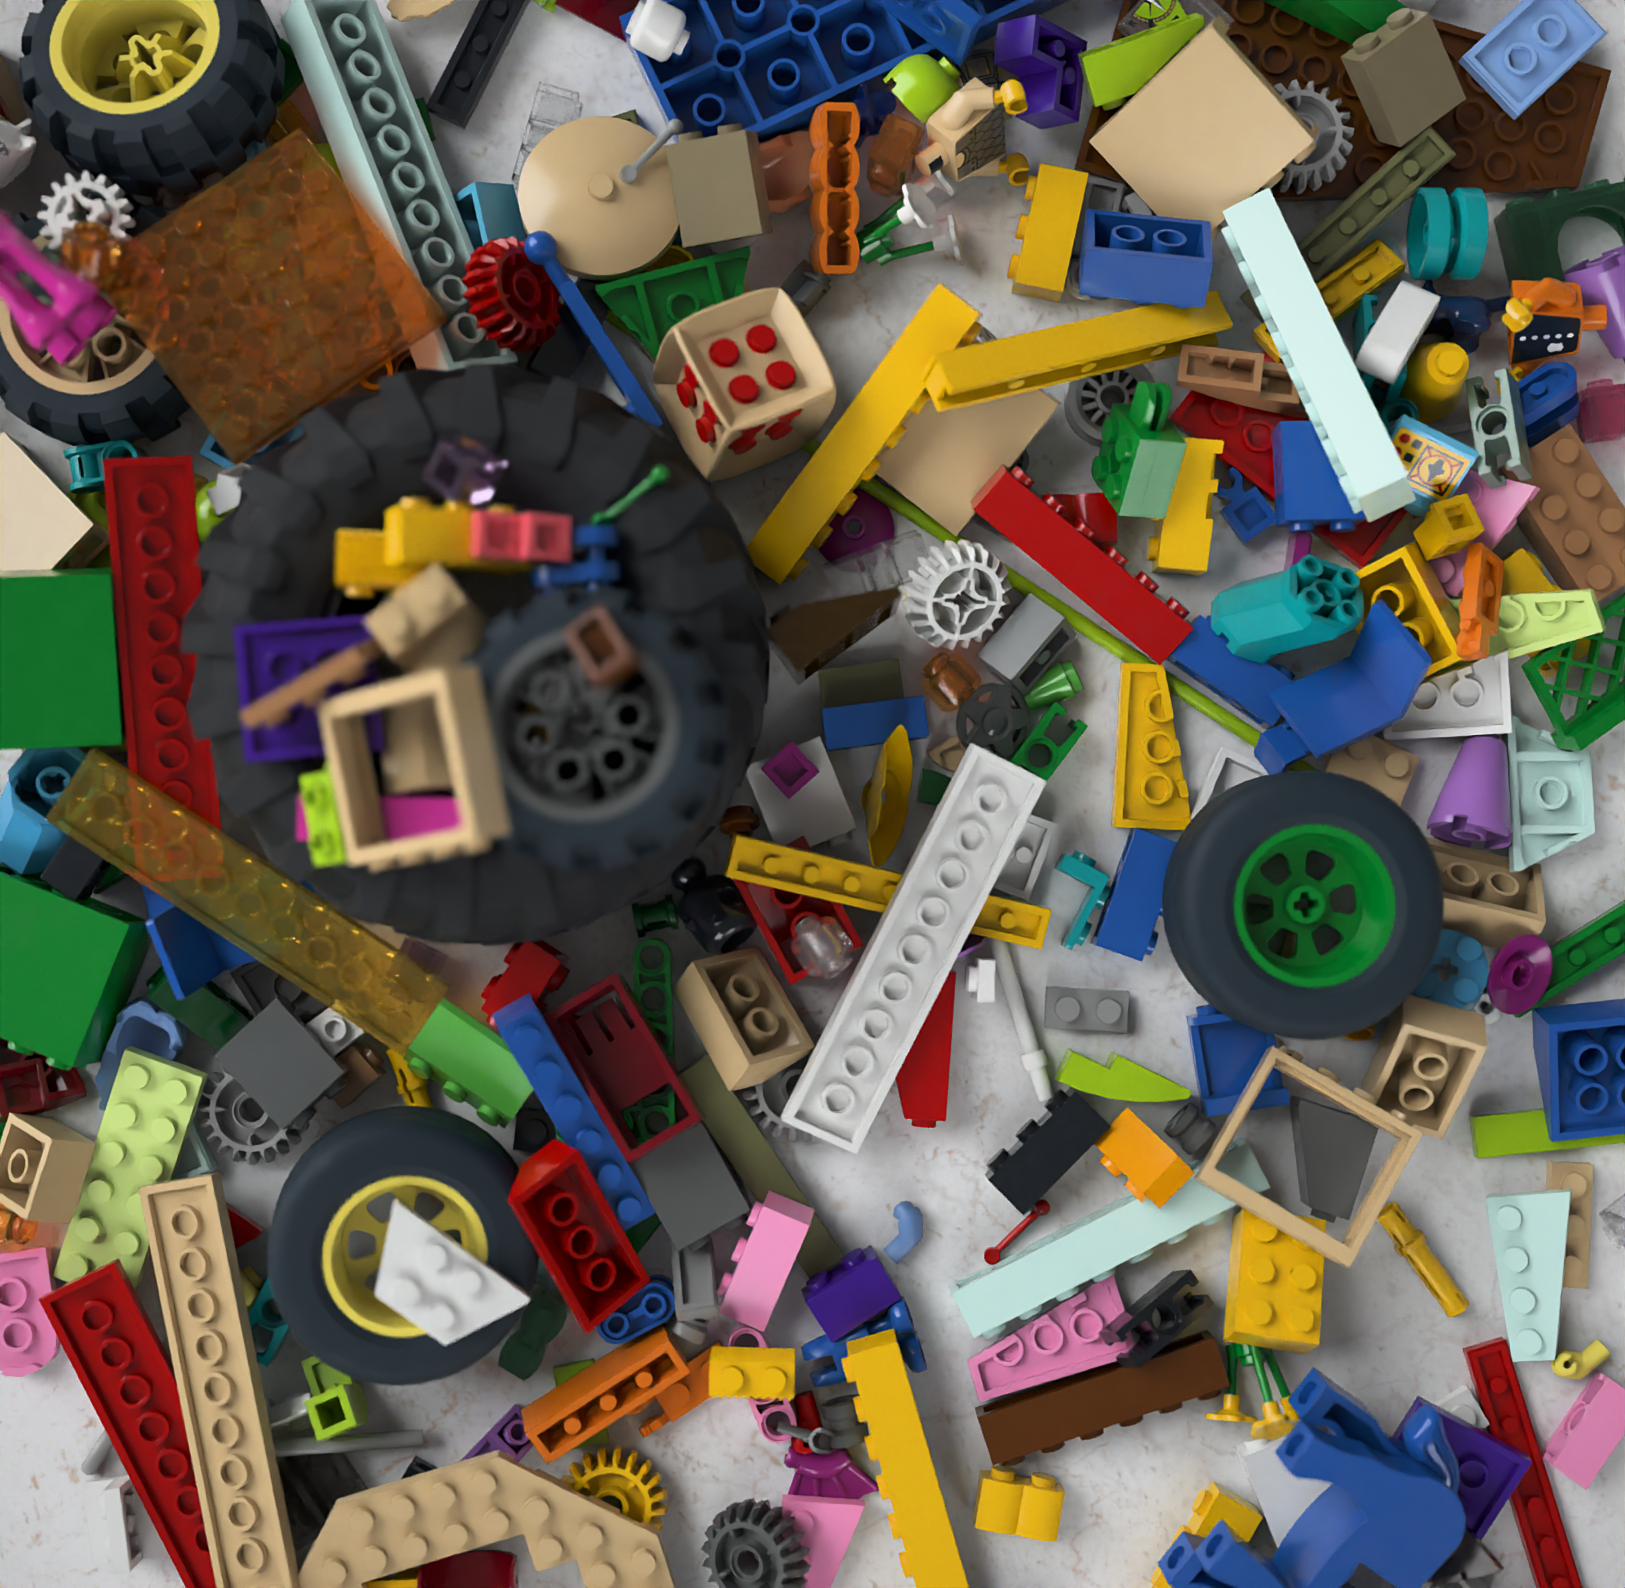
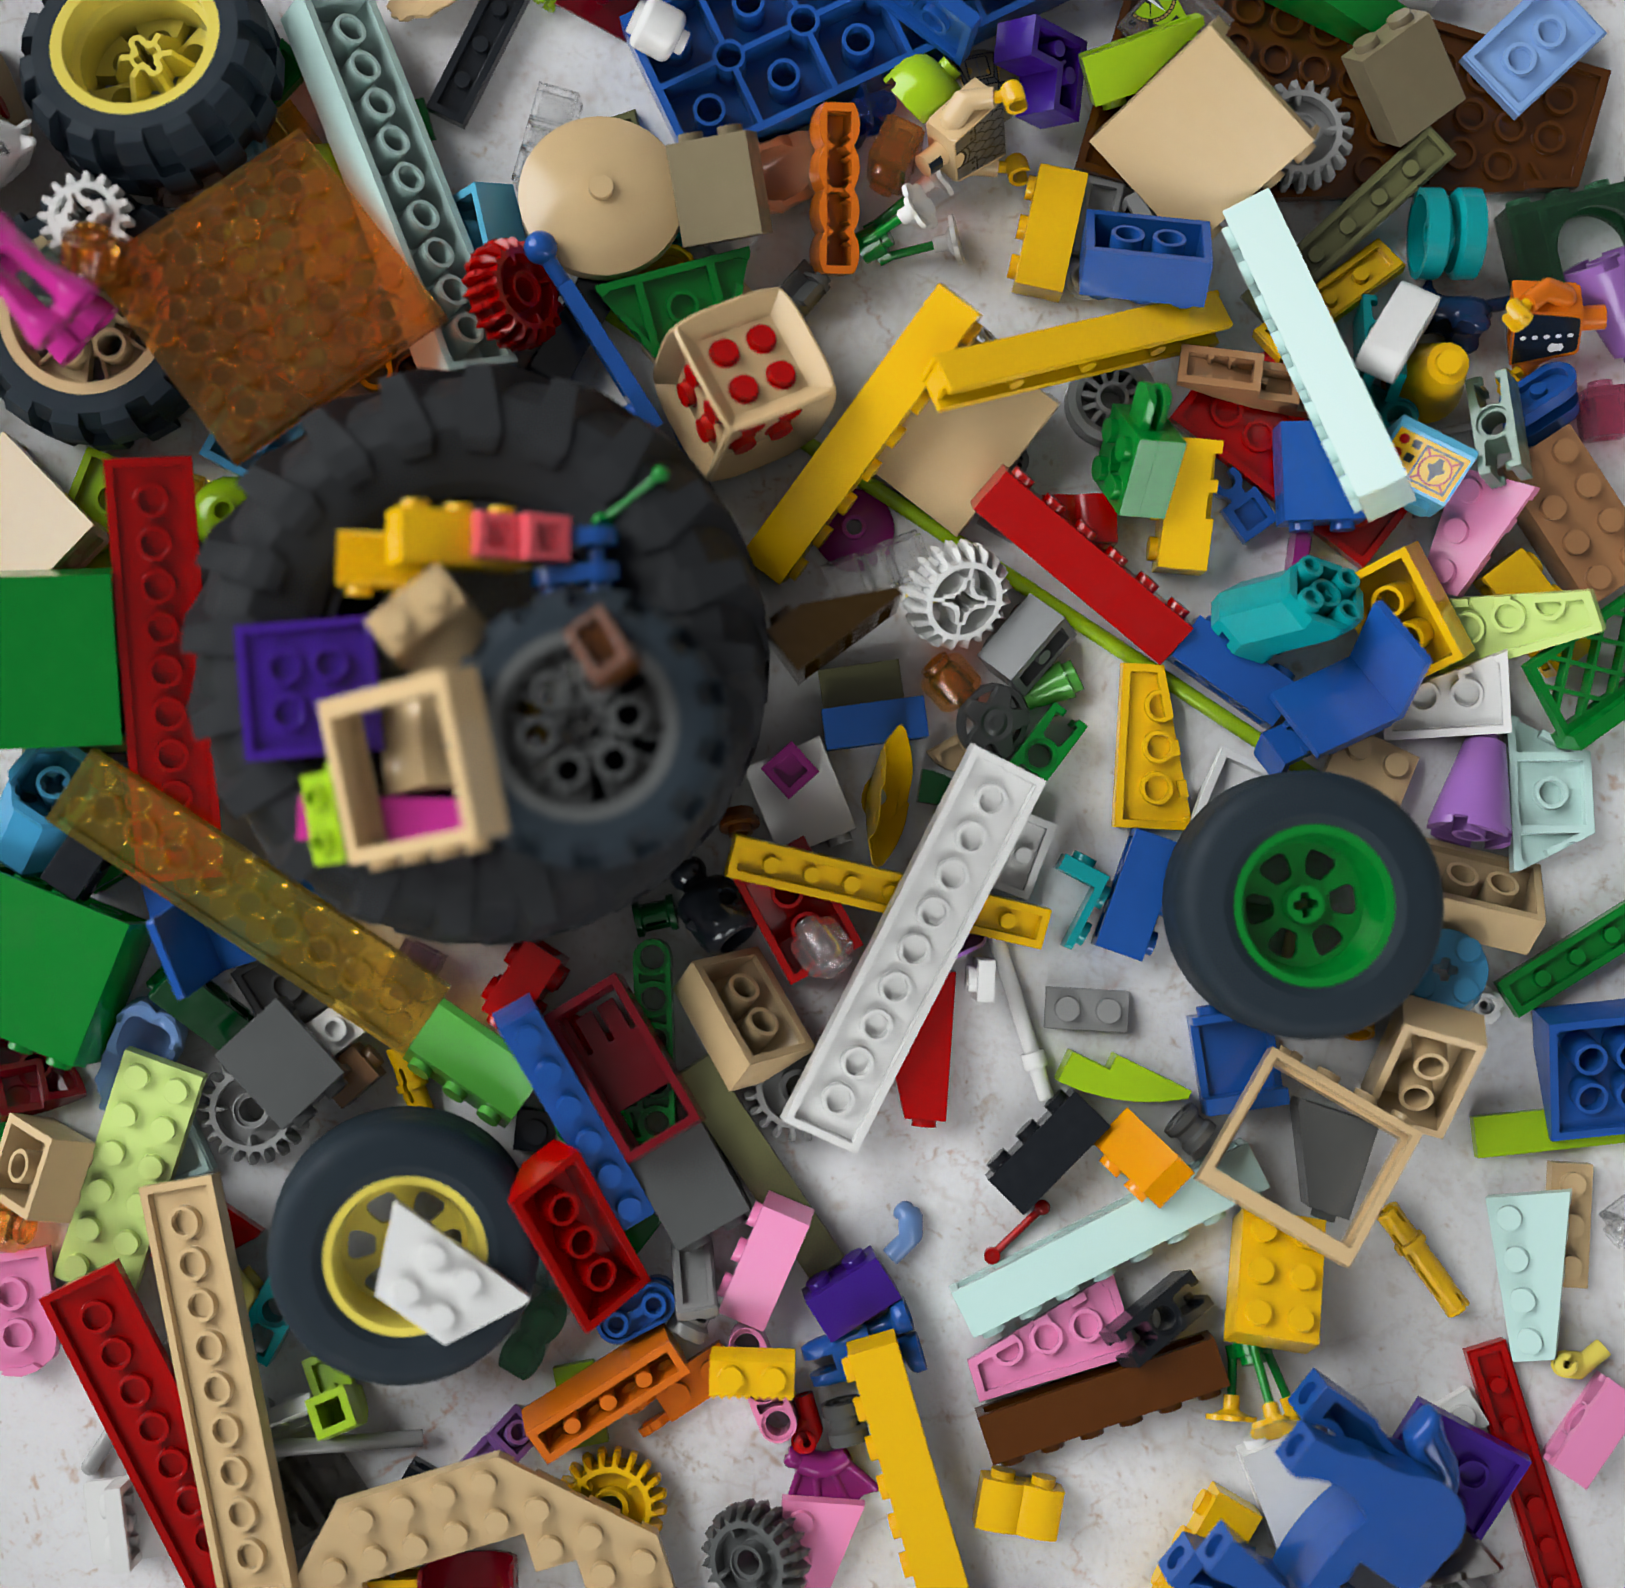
(87, 463): teal piece -> none
(226, 492): white piece -> none
(313, 685): medium nougat wing -> none
(463, 470): clear purple brick -> none
(629, 172): light grey hinge -> none
(806, 1435): dark grey hand -> none
(1448, 527): yellow brick -> none
(1480, 602): orange hinge -> none
(1519, 974): magenta dish -> none

